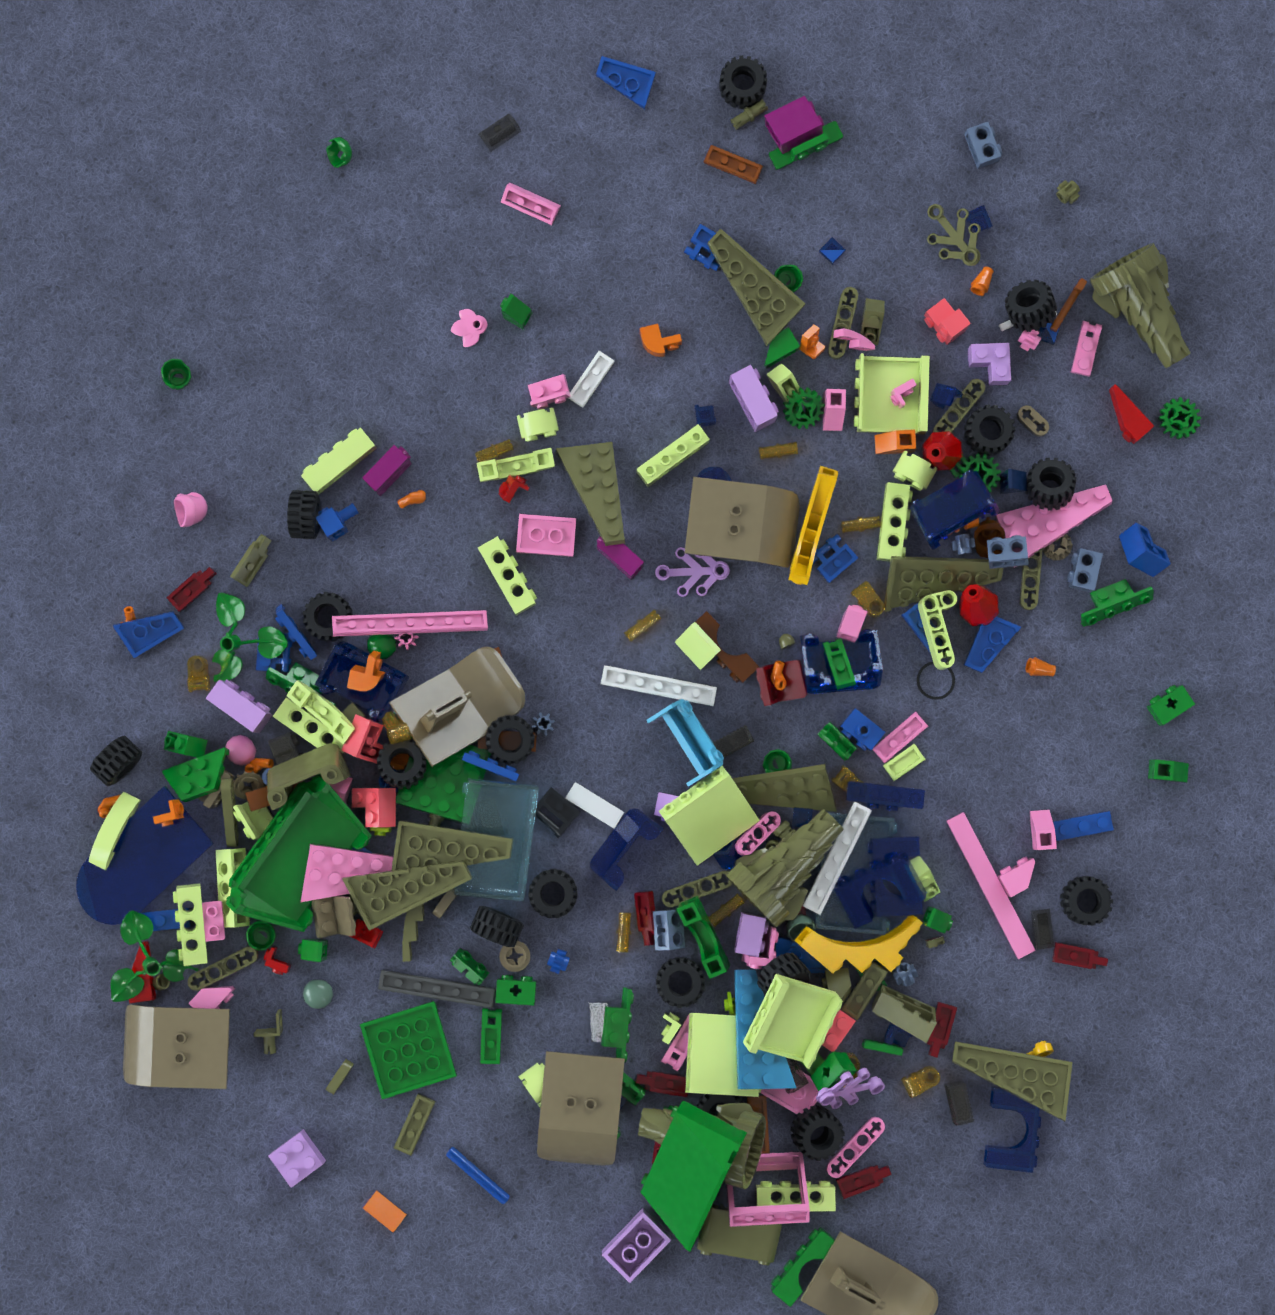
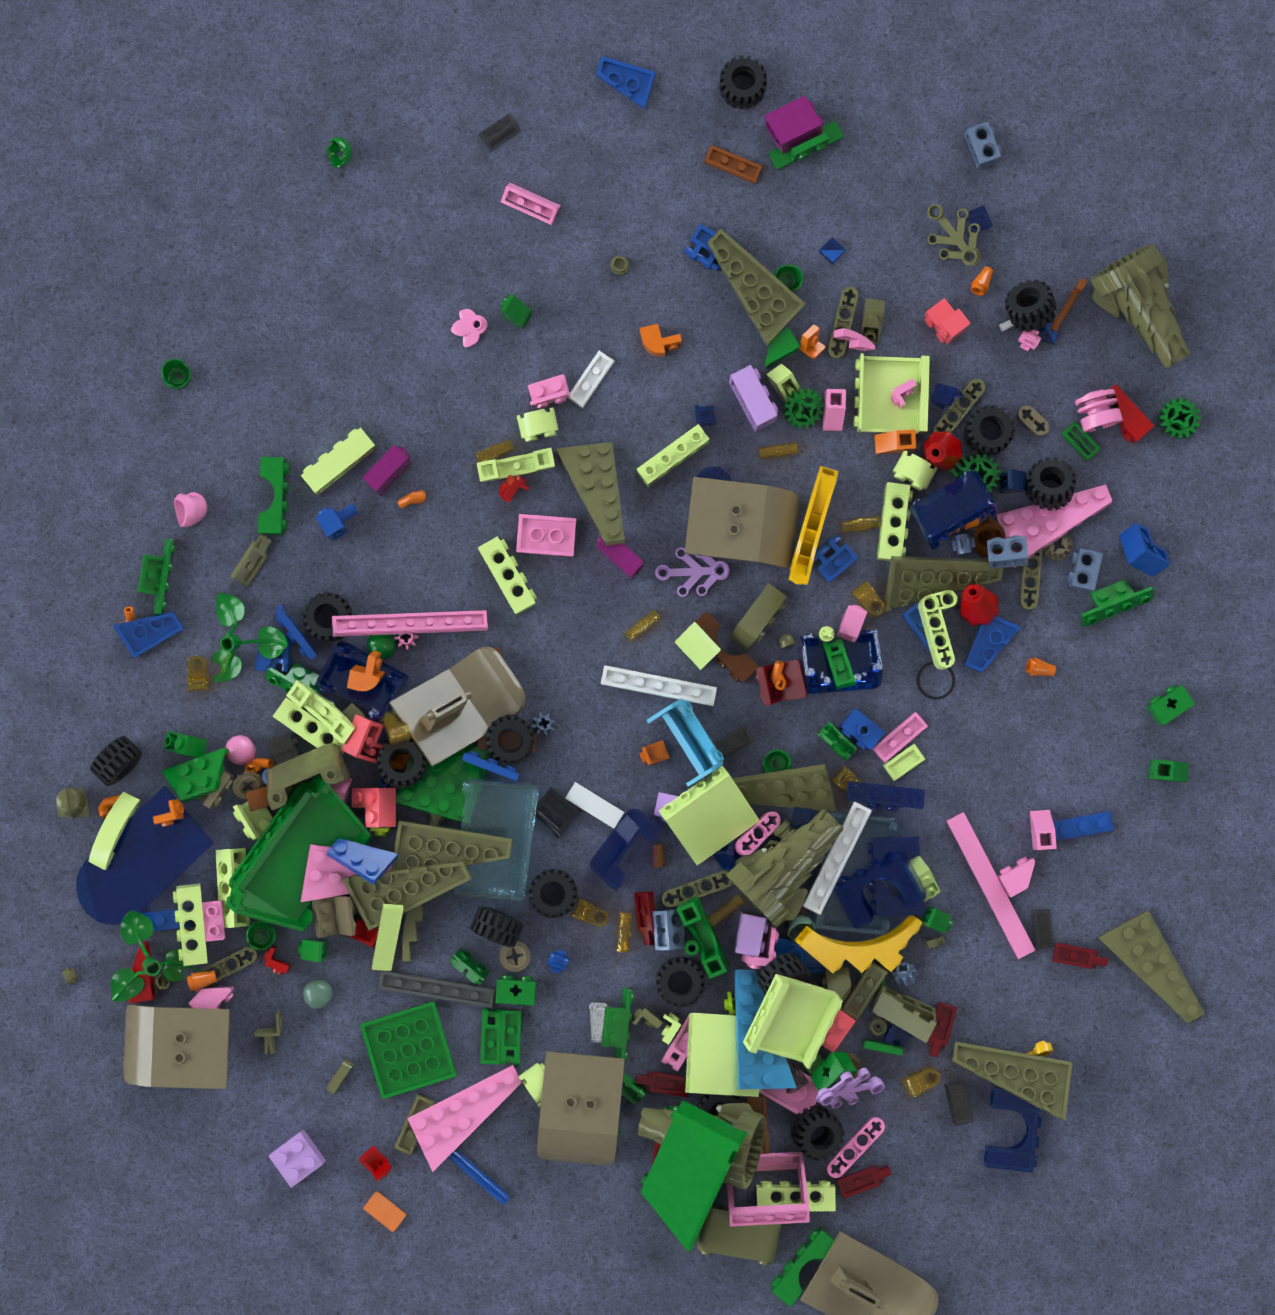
(70, 975): none -> olive plate
(72, 803): none -> olive piece
(154, 576): none -> green bracket
(191, 589): dark red hinge -> none
(200, 980): none -> orange cone
(230, 821): olive beam -> none
(239, 705): lavender brick -> none
(272, 520): none -> green arch
(301, 514): black tyre -> none
(362, 859): none -> wing
(376, 1163): none -> red bracket
(387, 937): none -> yellowish green tile
(444, 903): dark tan beam -> none
(452, 1120): none -> bright pink wing
(510, 1036): none -> green plate
(589, 913): none -> clear yellow piece
(619, 265): none -> olive plate
(636, 1245): lavender brick -> none
(650, 1018): none -> olive bracket
(654, 753): none -> orange bracket
(657, 856): none -> dark orange pin
(693, 952): none -> green pin
(749, 114): olive pin -> none
(758, 617): none -> olive wedge
(826, 633): none -> yellowish green axle
(878, 1031): none -> olive plate
(995, 357): lavender brick -> none
(1068, 192): olive gear -> none
(1086, 349): bright pink plate -> none
(1091, 453): none -> green tile
(1098, 410): none -> bright pink wheel
(1102, 906): black tyre -> none
(1146, 953): none -> olive wing

